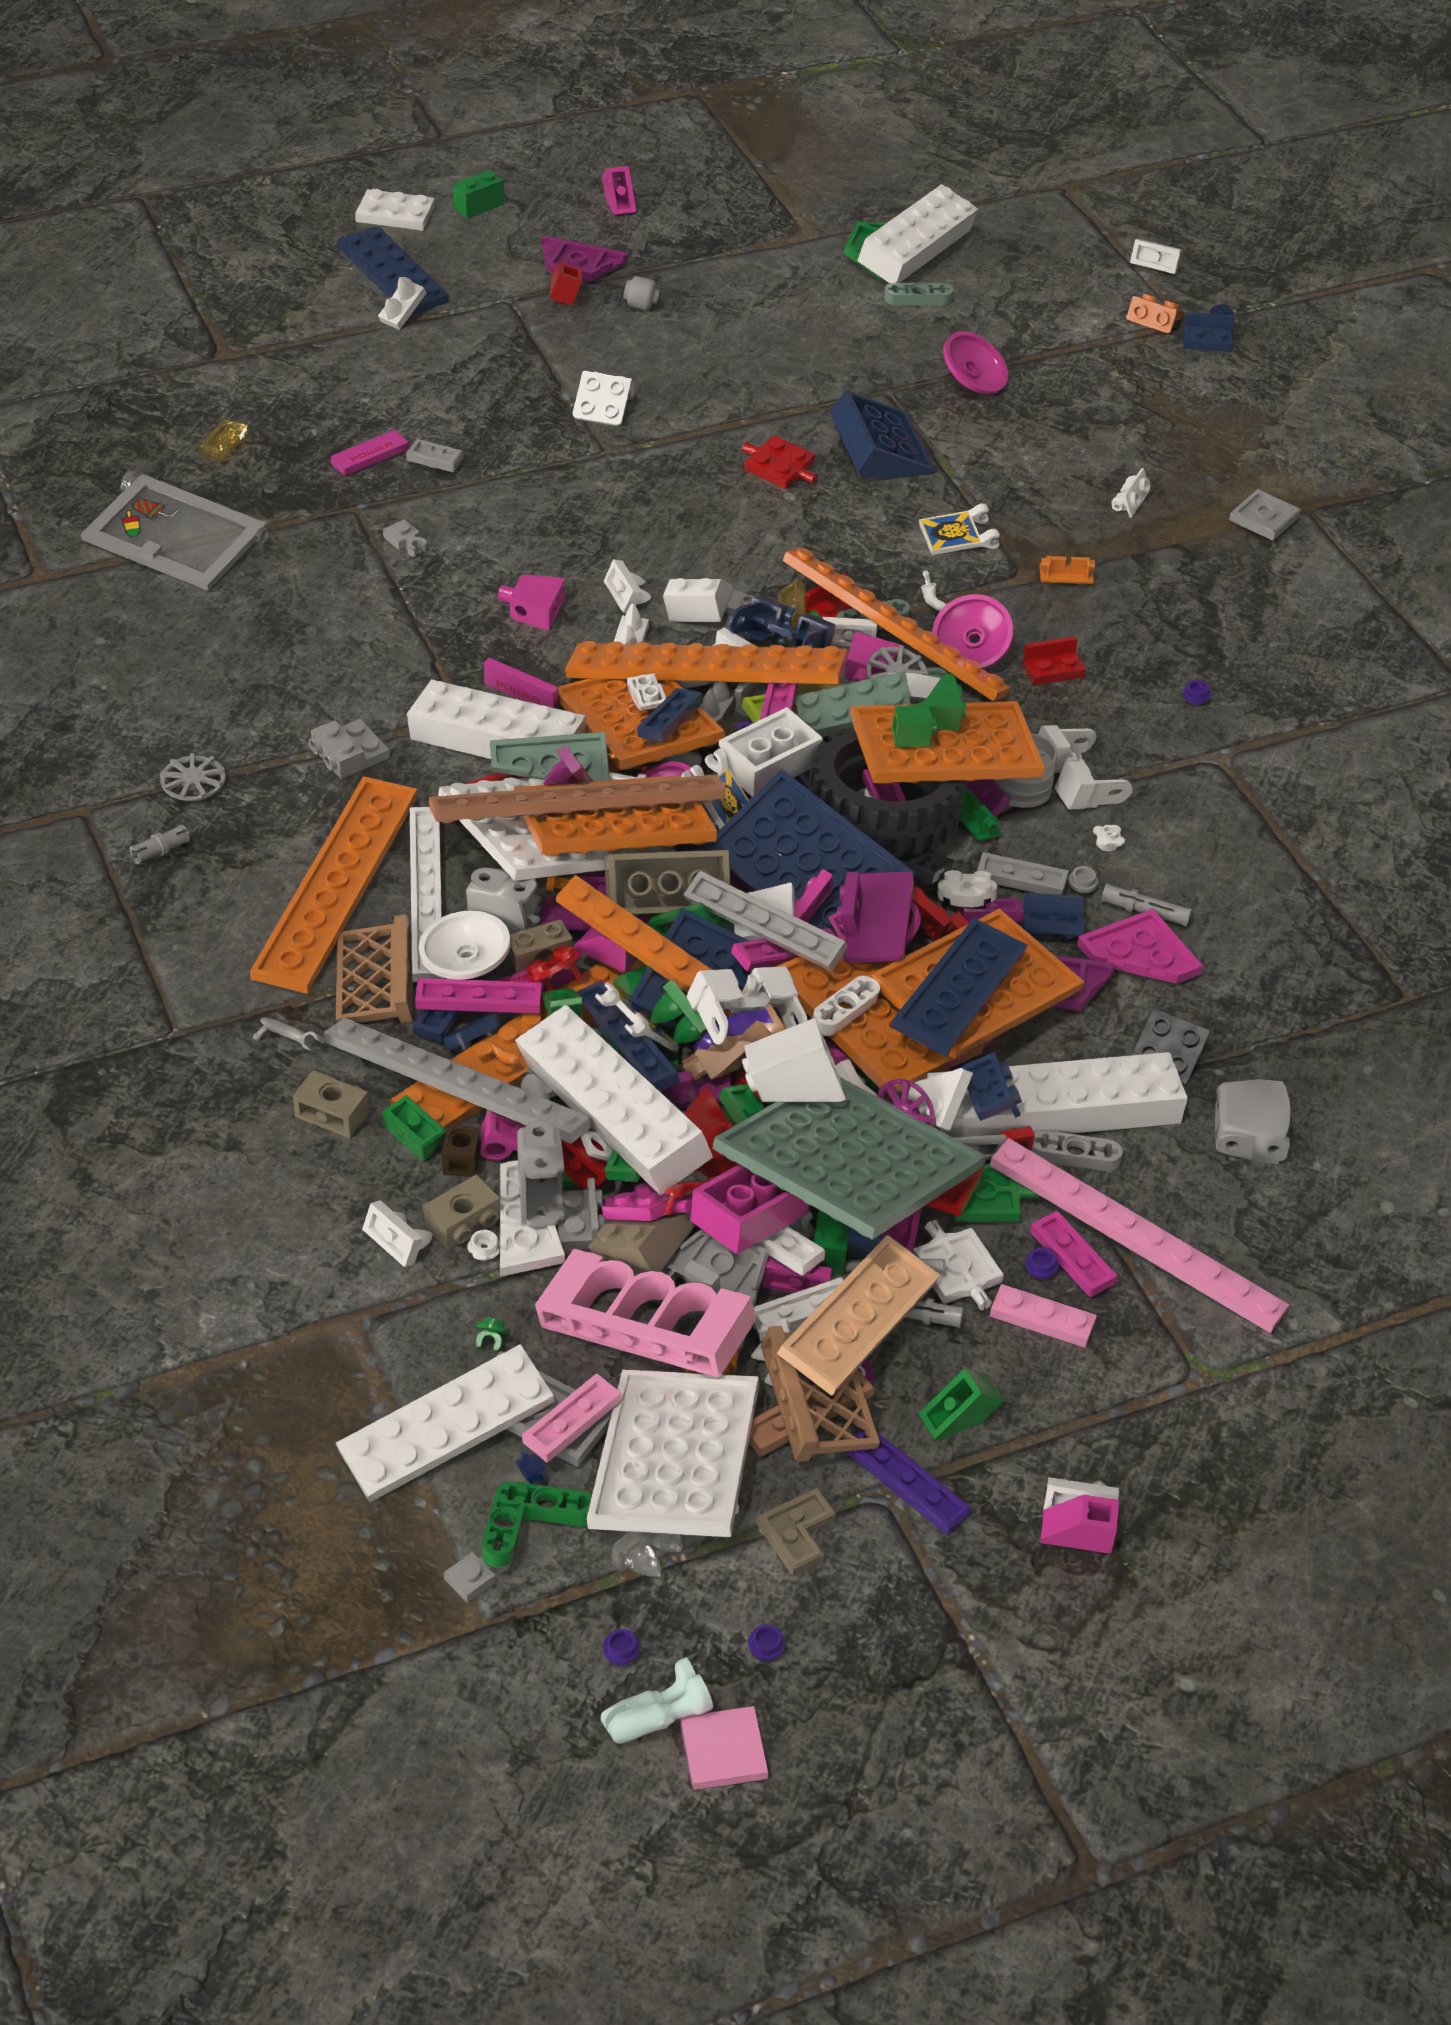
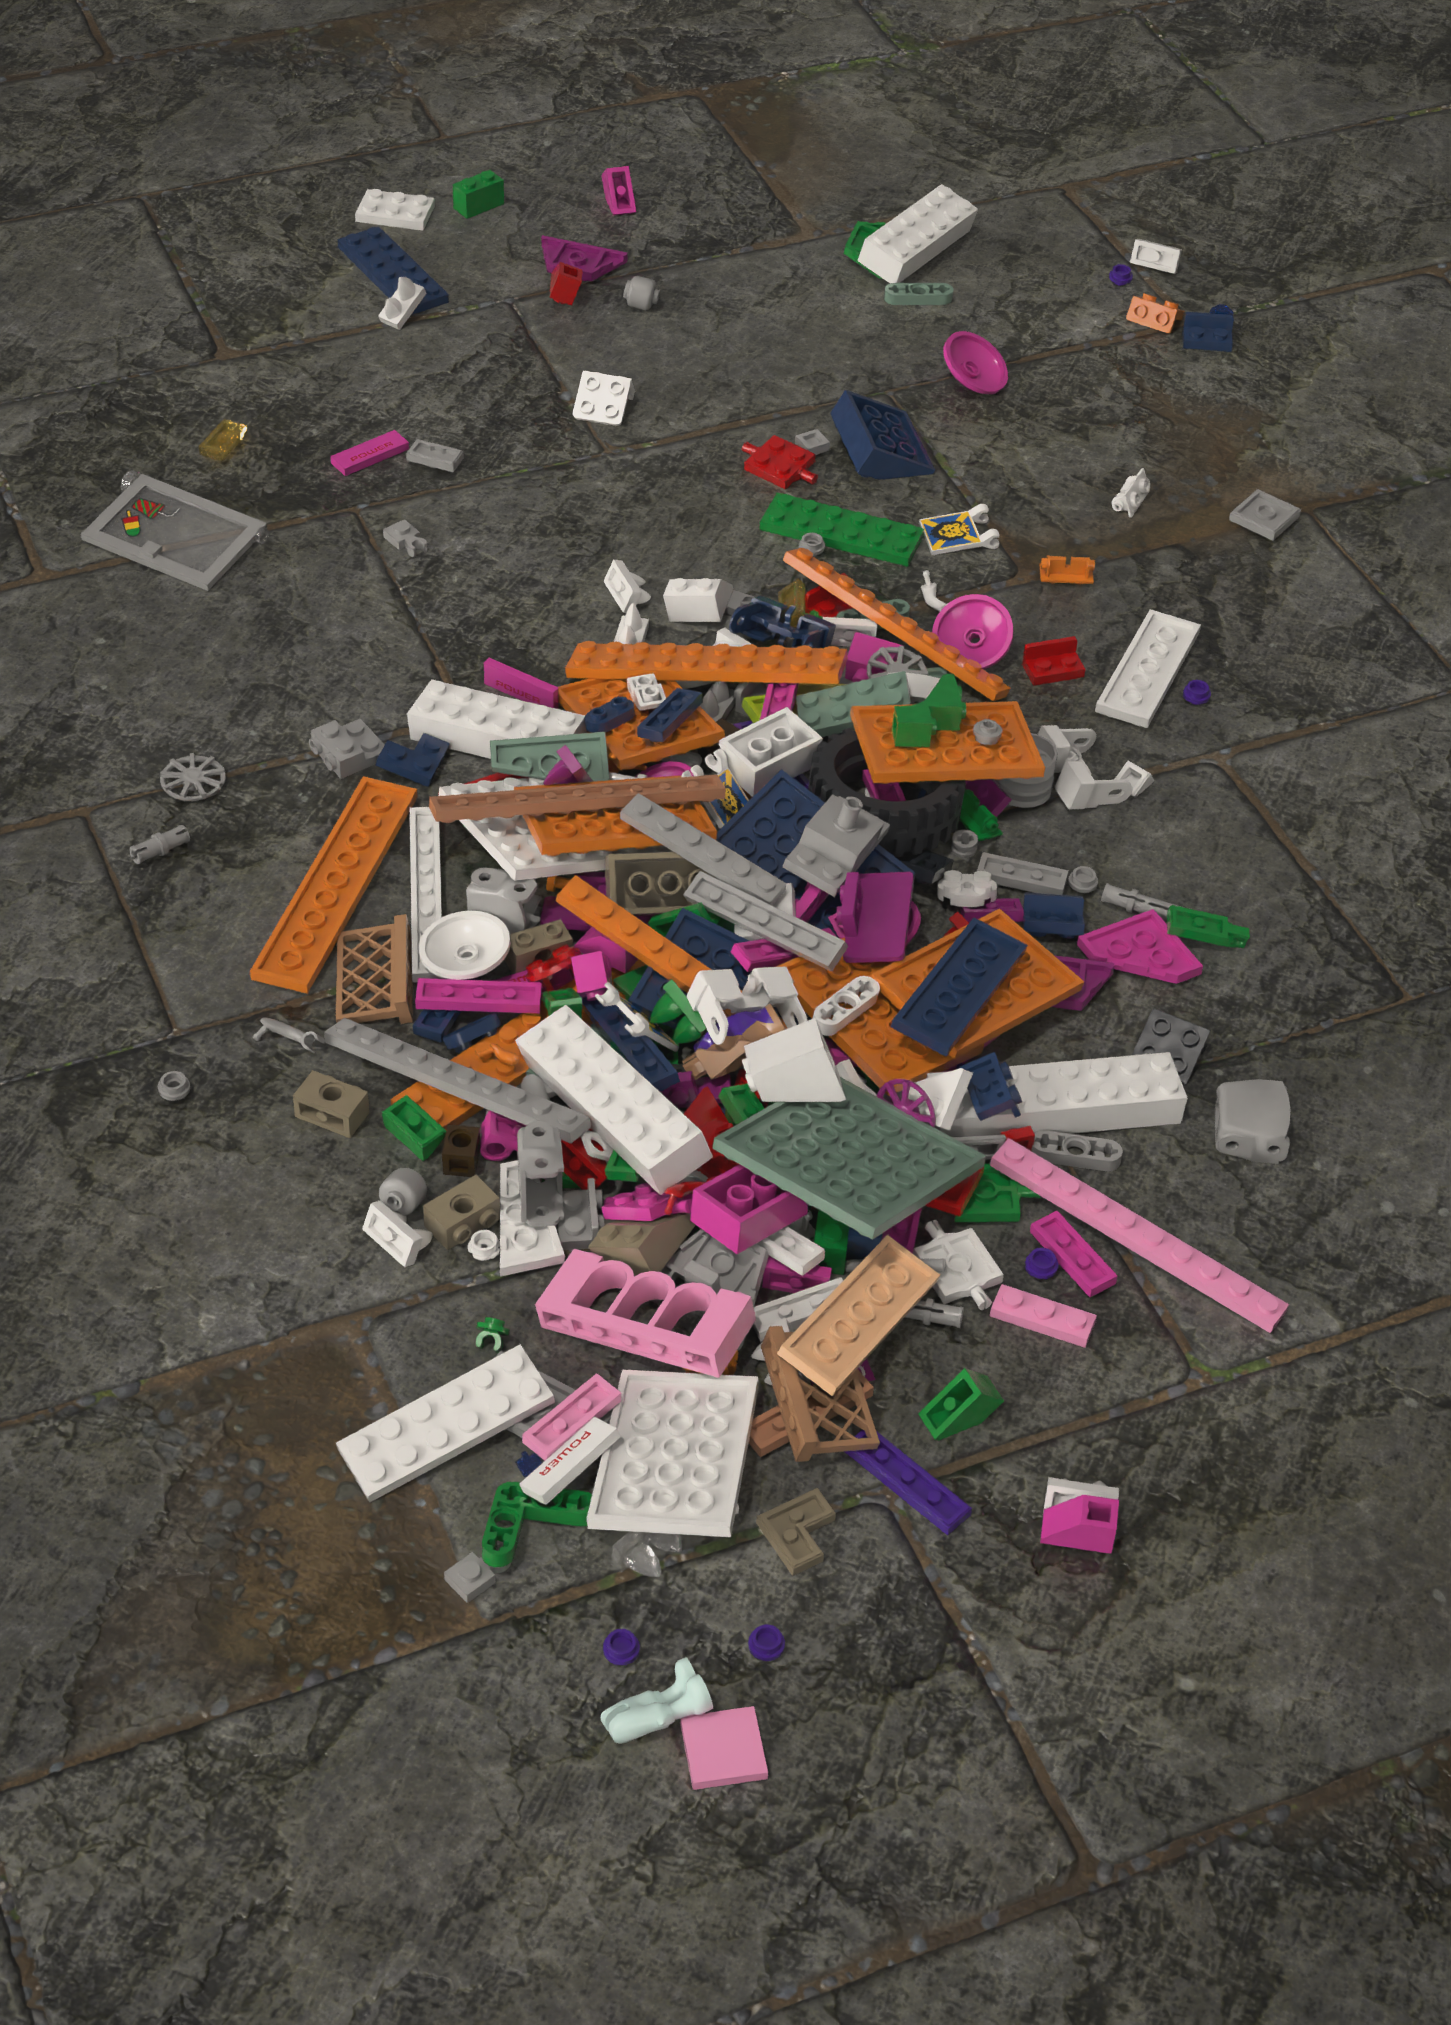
(173, 1086): none -> light grey plate
(403, 1190): none -> light grey head
(416, 764): none -> dark blue plate
(534, 599): dark pink torso -> none
(570, 1460): none -> white tile
(591, 974): none -> dark pink slope
(609, 715): none -> dark blue plate
(701, 849): none -> light grey plate
(812, 542): none -> light grey plate
(813, 441): none -> light grey plate
(835, 843): none -> light grey brick
(843, 529): none -> green plate
(934, 918): red bracket -> none
(964, 850): none -> light grey bush
(987, 732): none -> light grey plate
(1108, 837): white plate -> none
(1121, 274): none -> dark purple plate
(1136, 776): none -> white slope
(1148, 668): none -> white plate
(1205, 927): none -> green hinge

